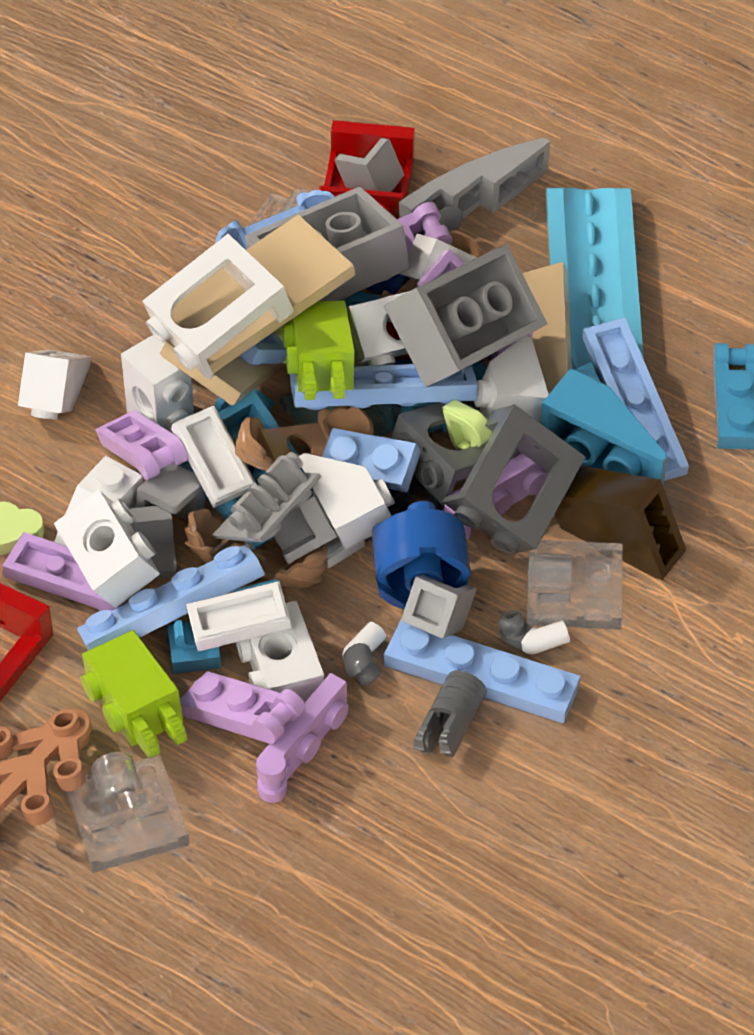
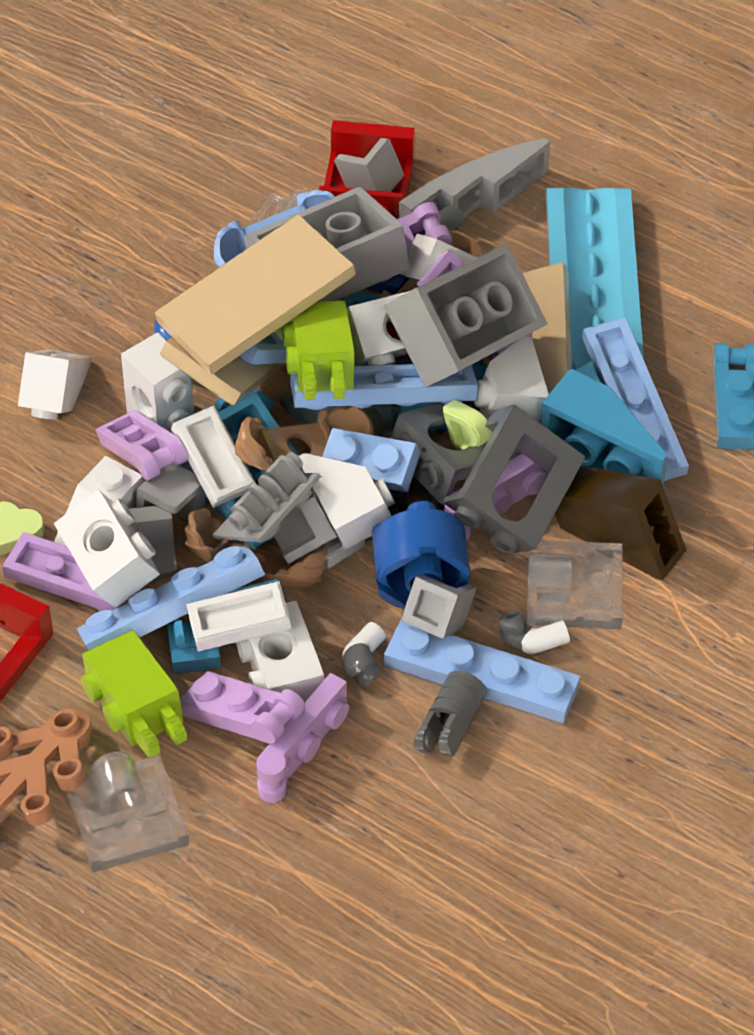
(198, 344): white panel -> none

